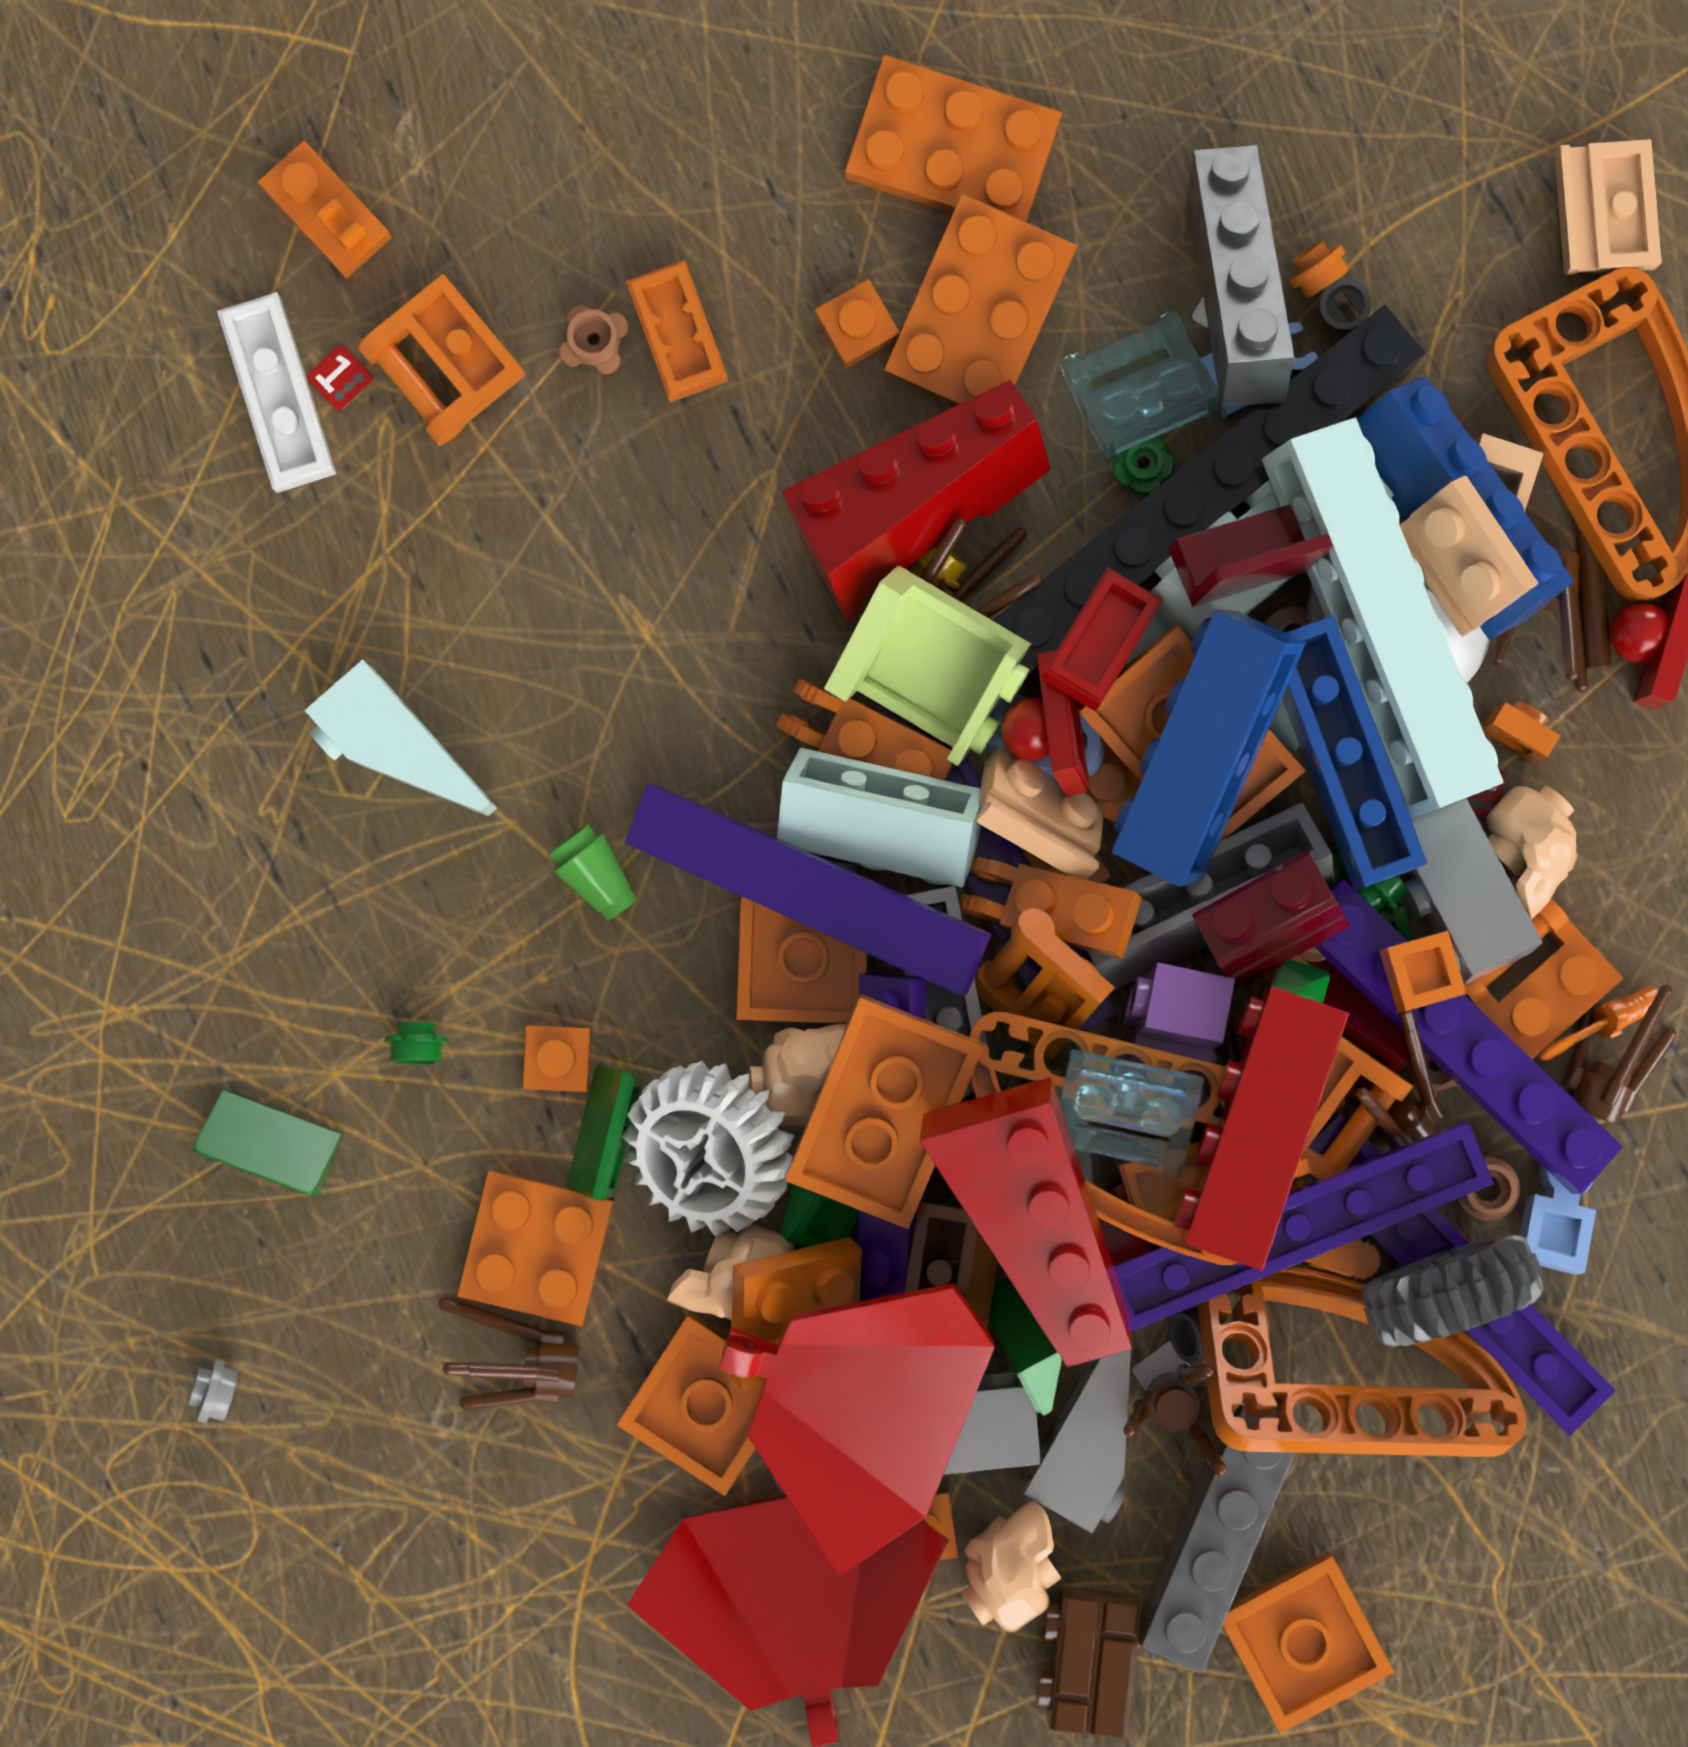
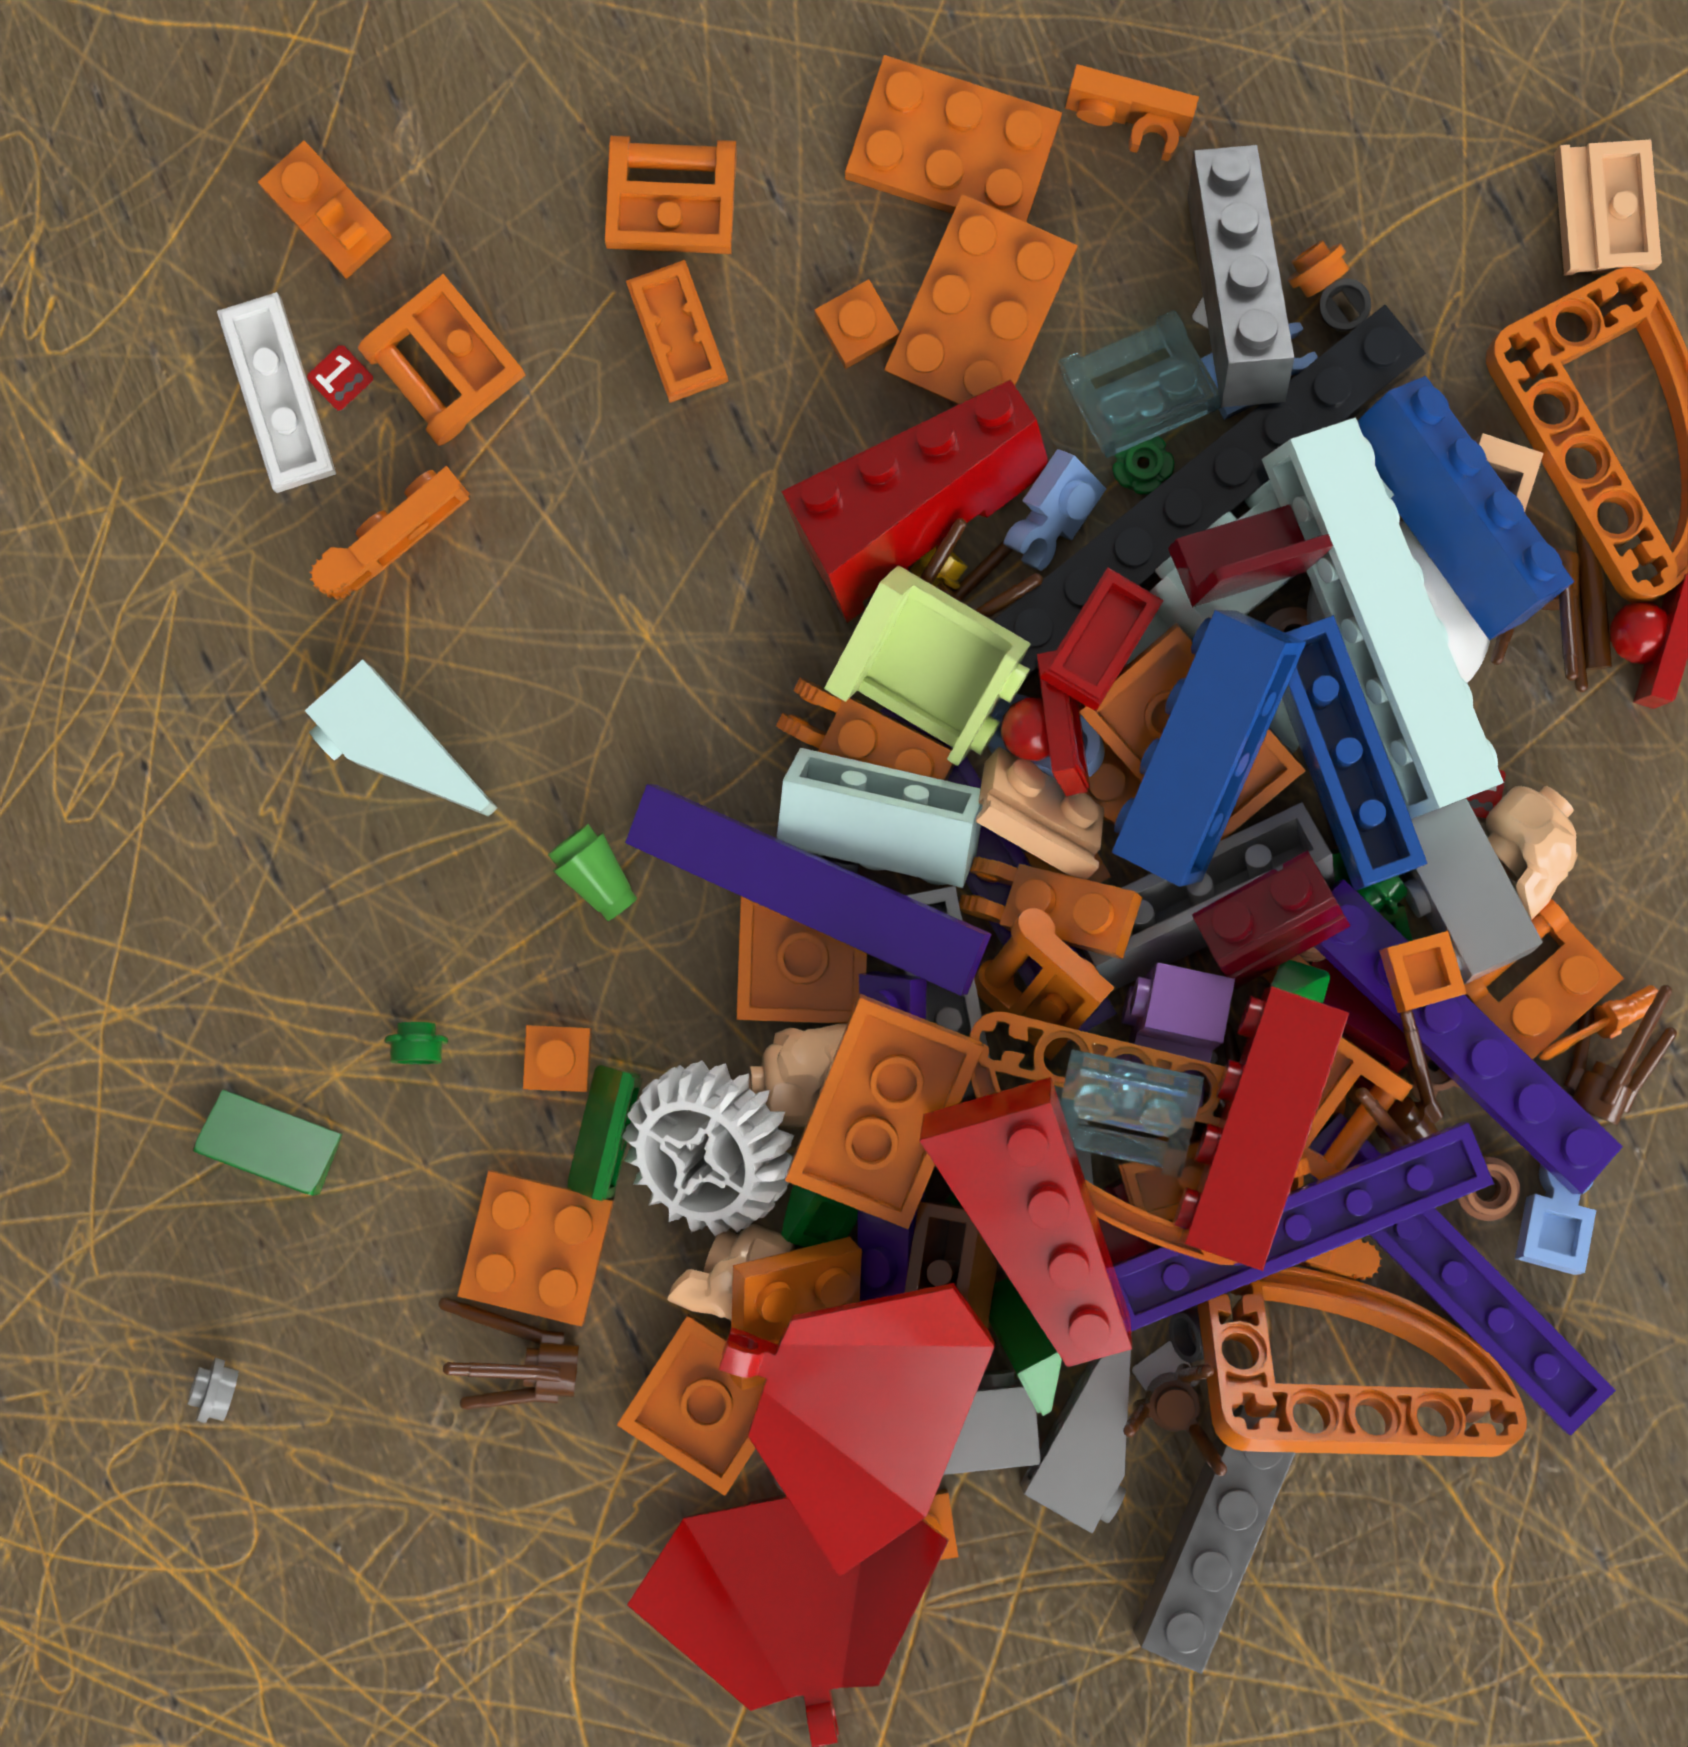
(388, 536): none -> orange hinge
(586, 322): nougat plate -> none
(667, 213): none -> orange plate
(1011, 1568): light nougat head -> none
(1059, 506): none -> light blue plate
(1090, 1663): reddish brown brick -> none
(1111, 98): none -> orange plate
(1305, 1642): orange plate -> none
(1453, 1290): dark grey gear -> none
(1466, 556): light nougat plate -> none
(1521, 730): orange plate -> none

